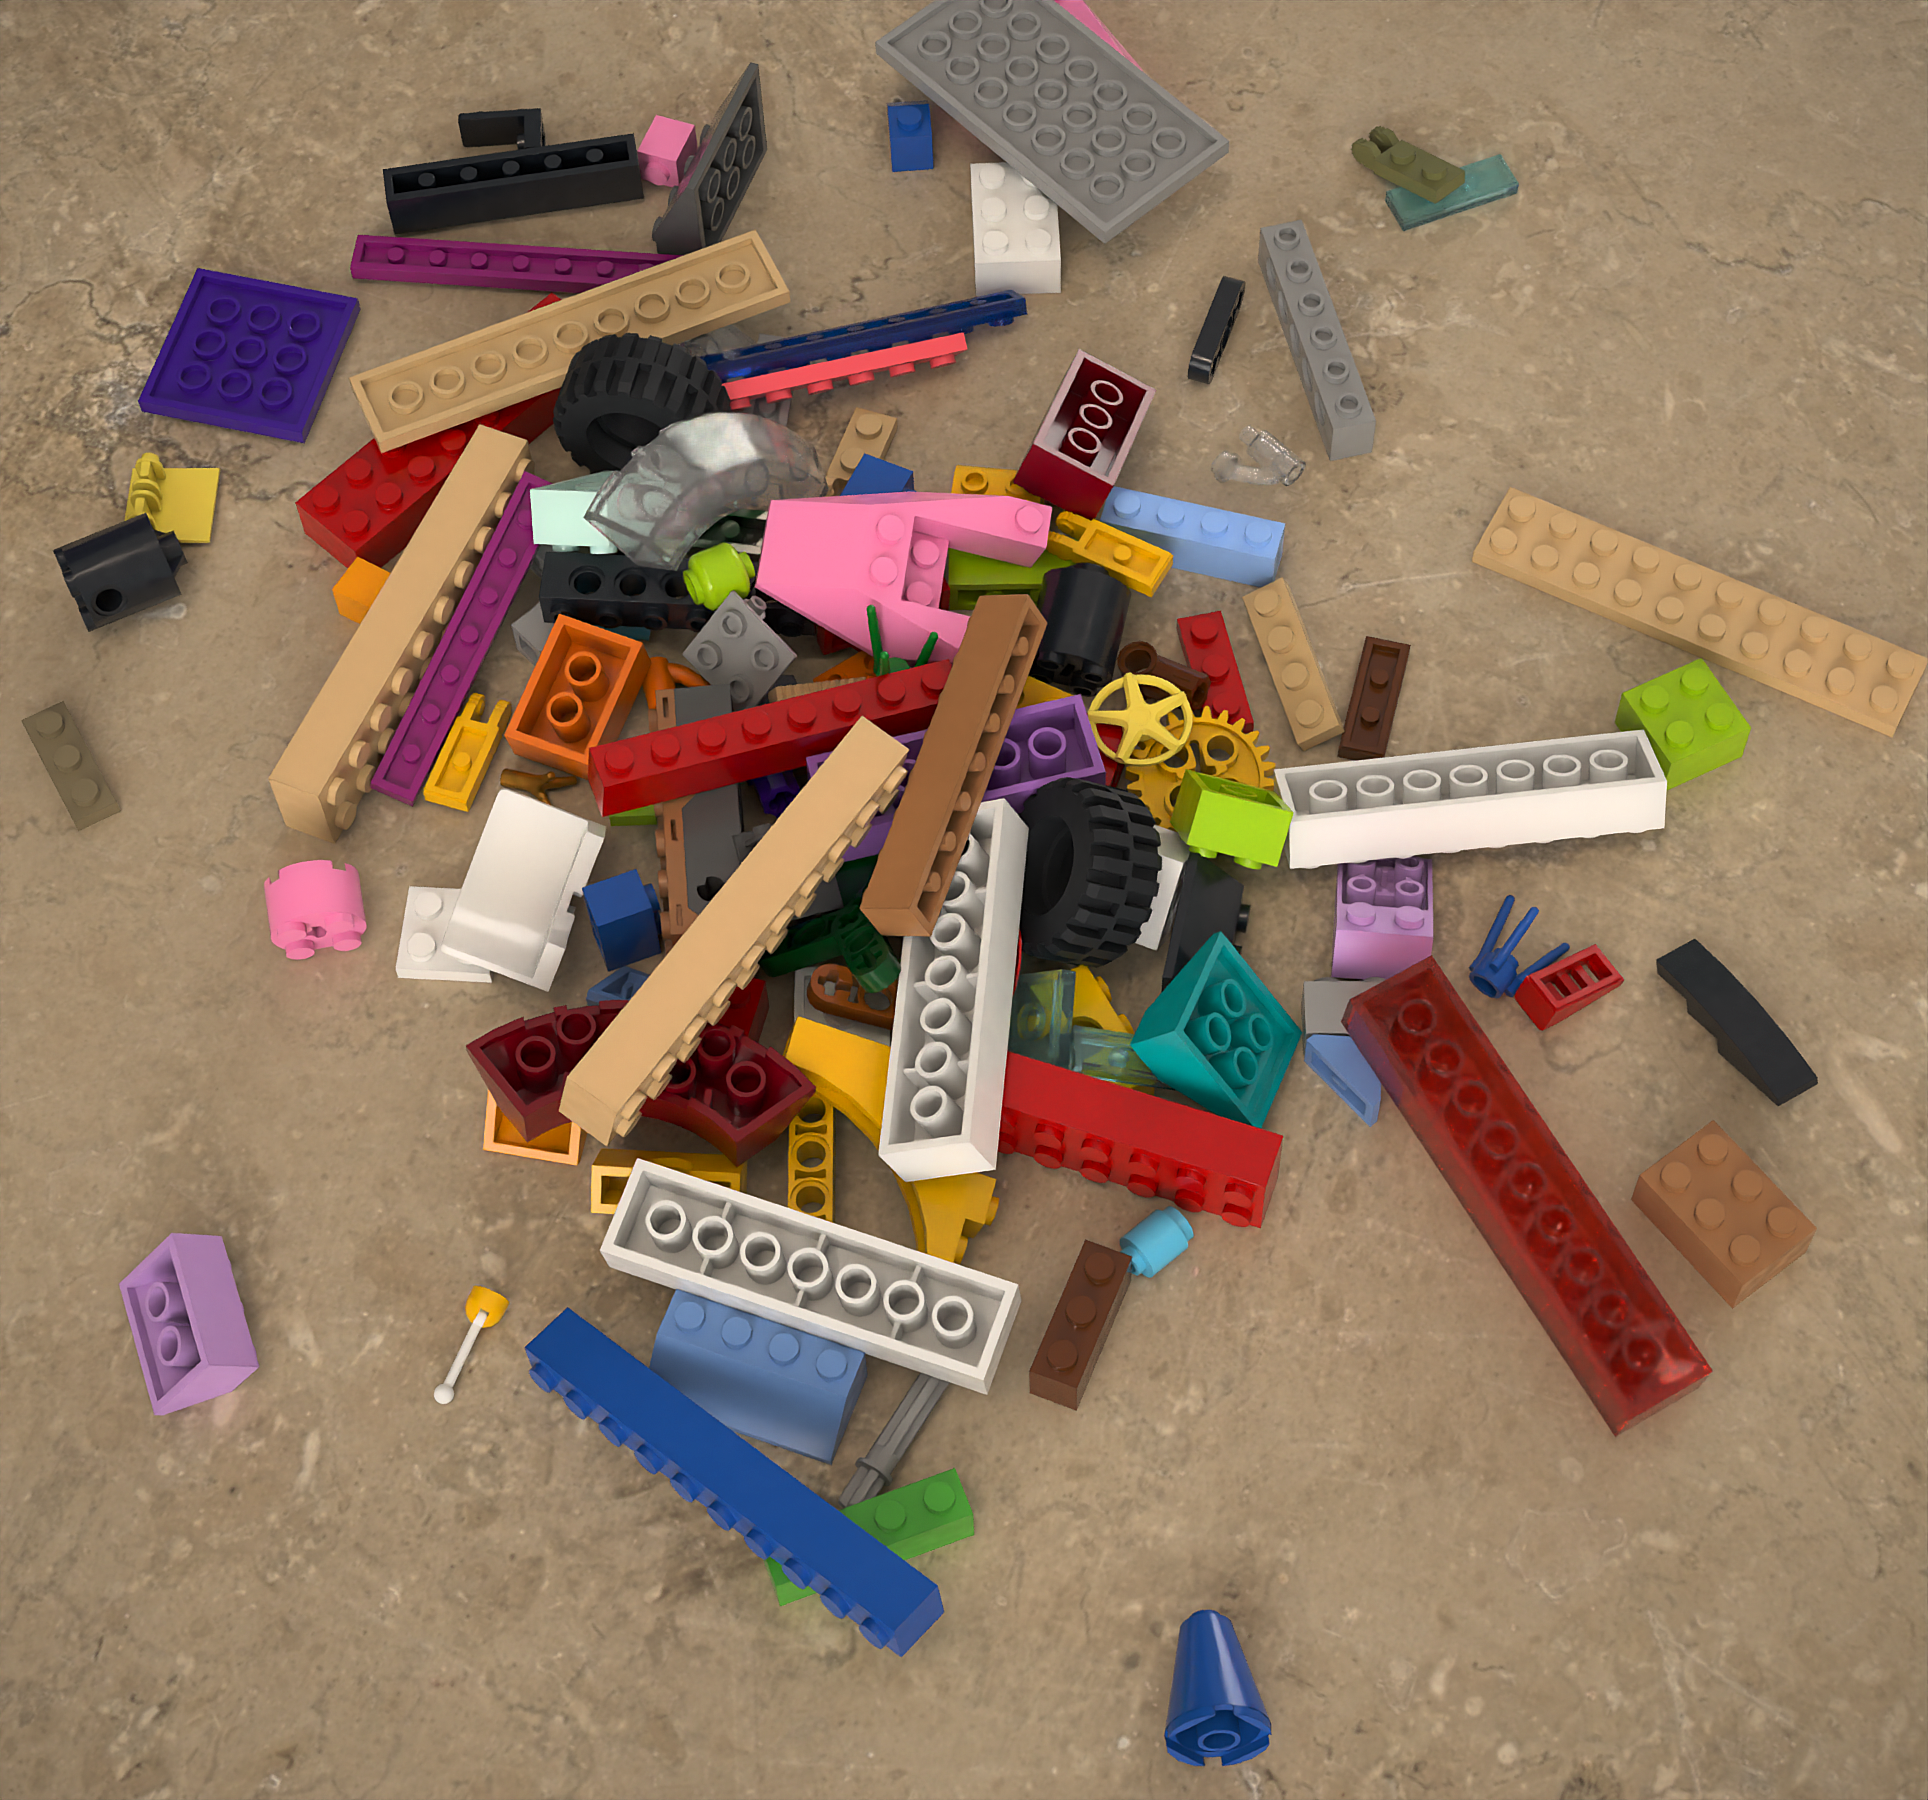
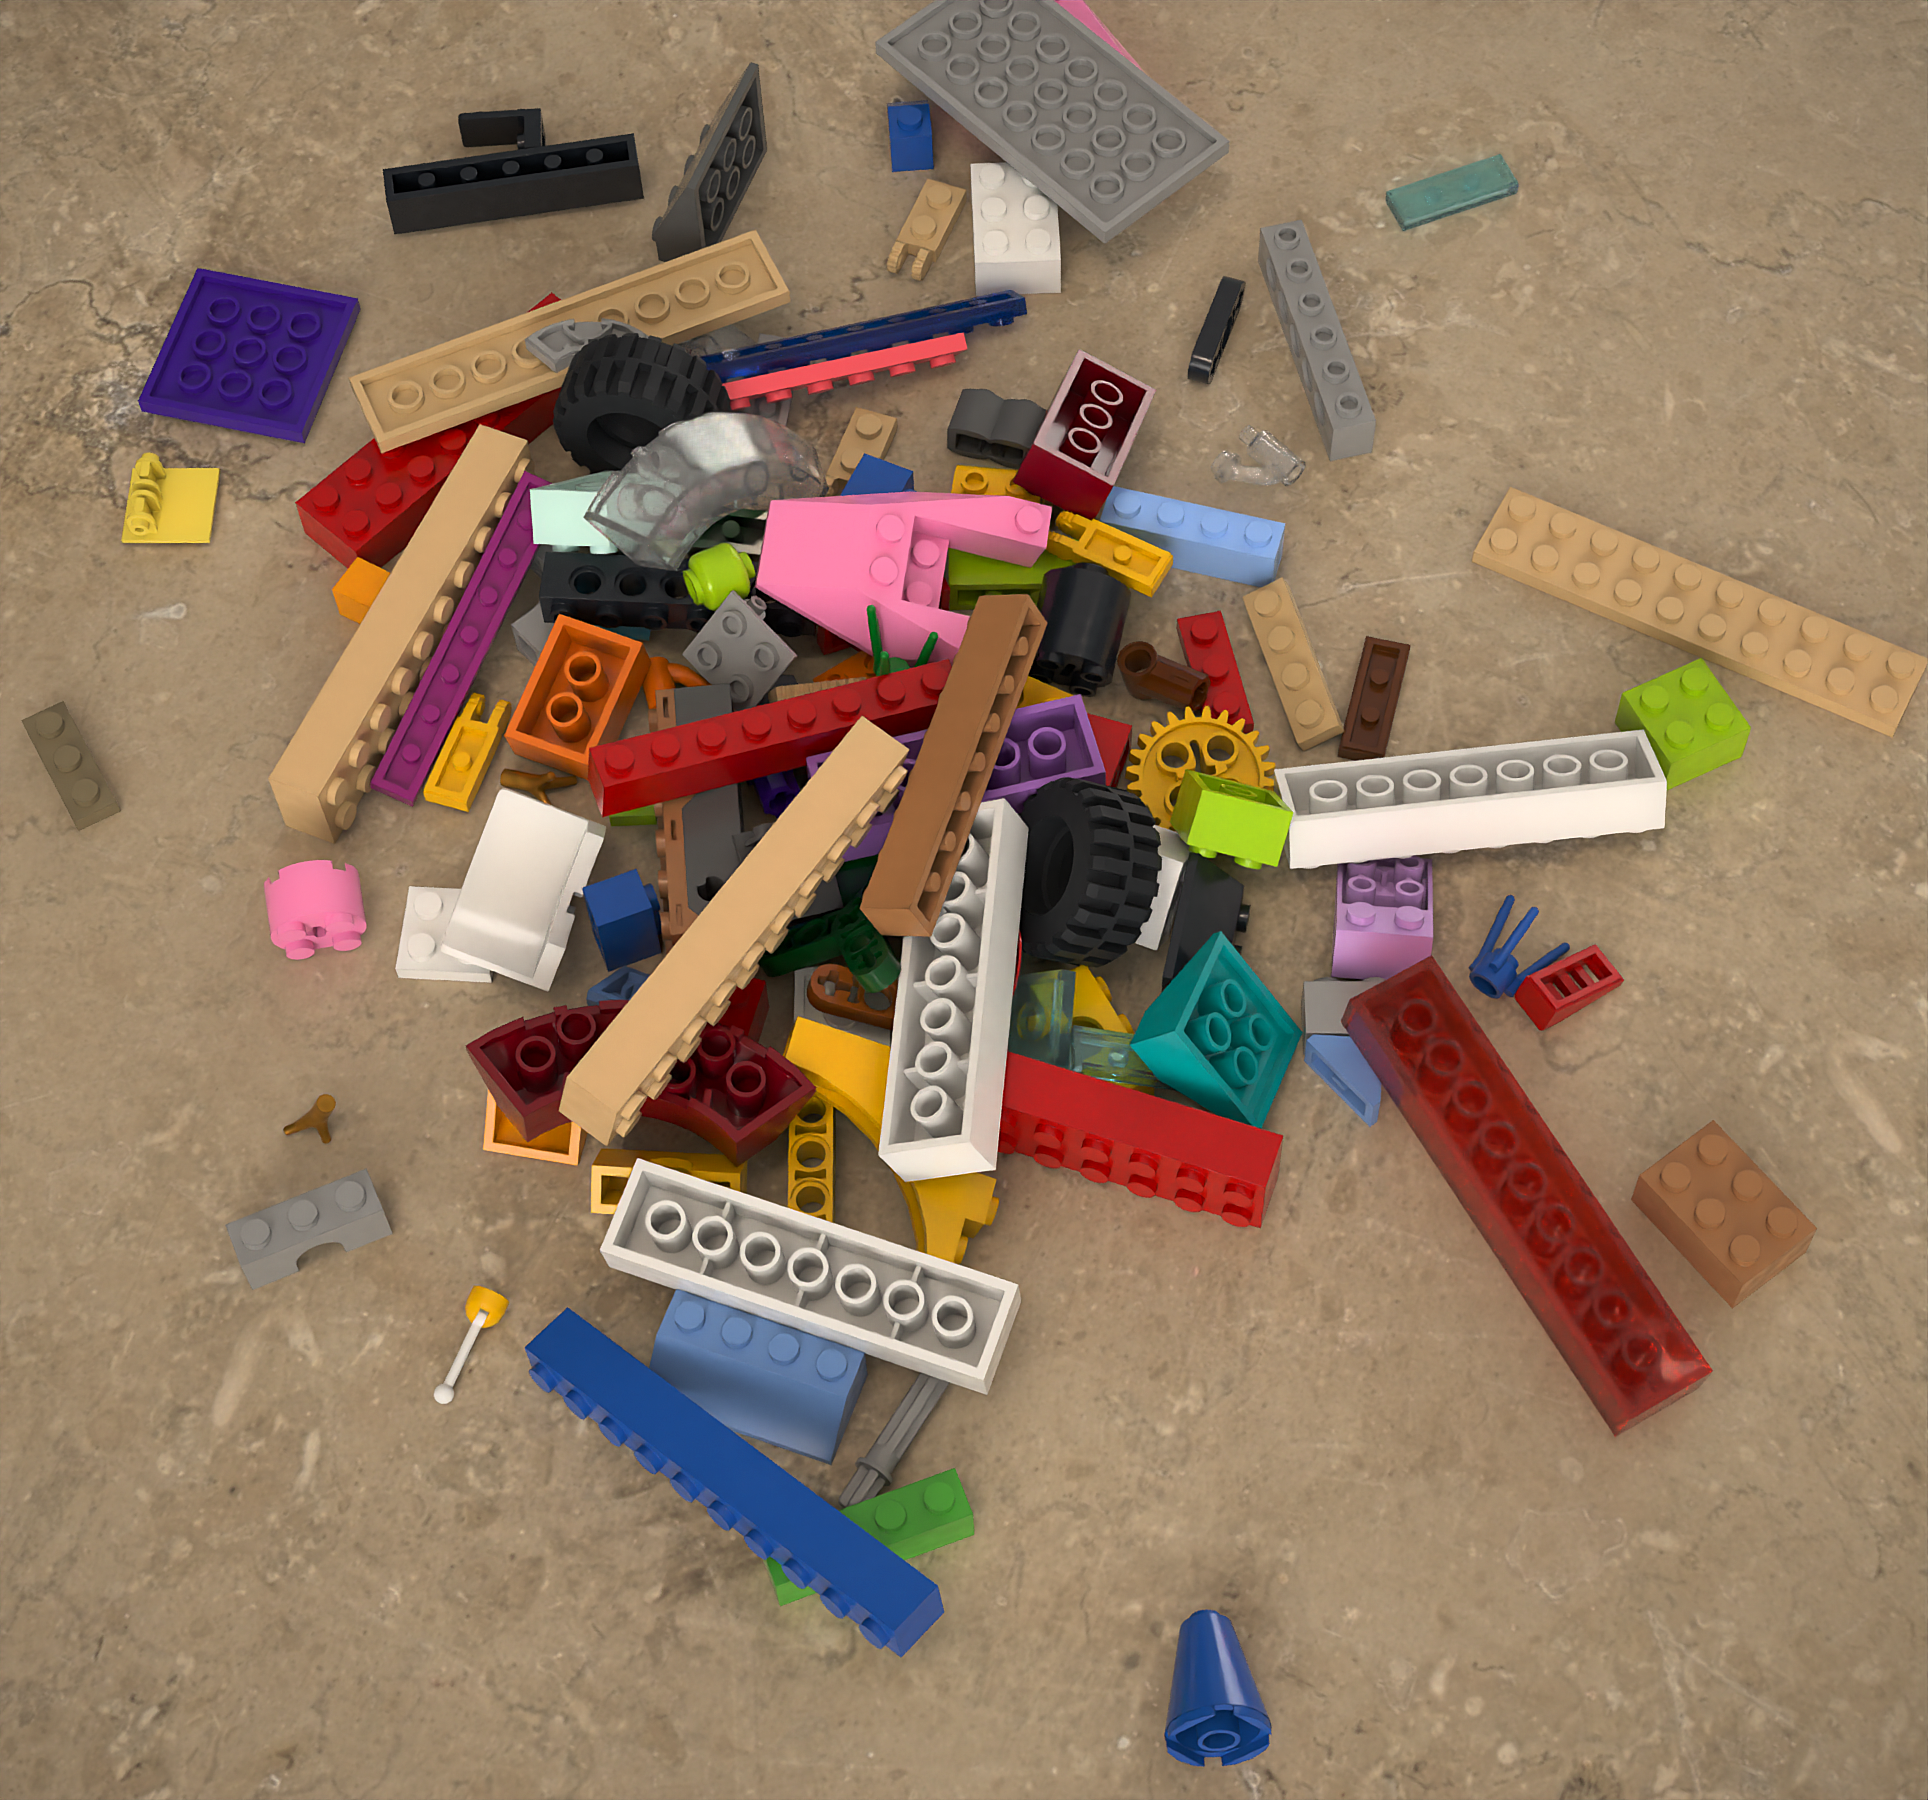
(121, 570): black cylinder -> none
(188, 1322): lavender slope -> none
(277, 1236): none -> light grey arch
(316, 1118): none -> pearl gold bar
(494, 264): magenta plate -> none
(562, 340): none -> light grey tile
(666, 150): bright pink brick -> none
(927, 227): none -> tan hinge
(993, 427): none -> dark grey brick
(1080, 1325): reddish brown brick -> none
(1139, 719): light yellow wheel -> none
(1156, 1241): medium azure brick -> none
(1407, 165): olive hinge -> none
(1738, 1022): black slope -> none

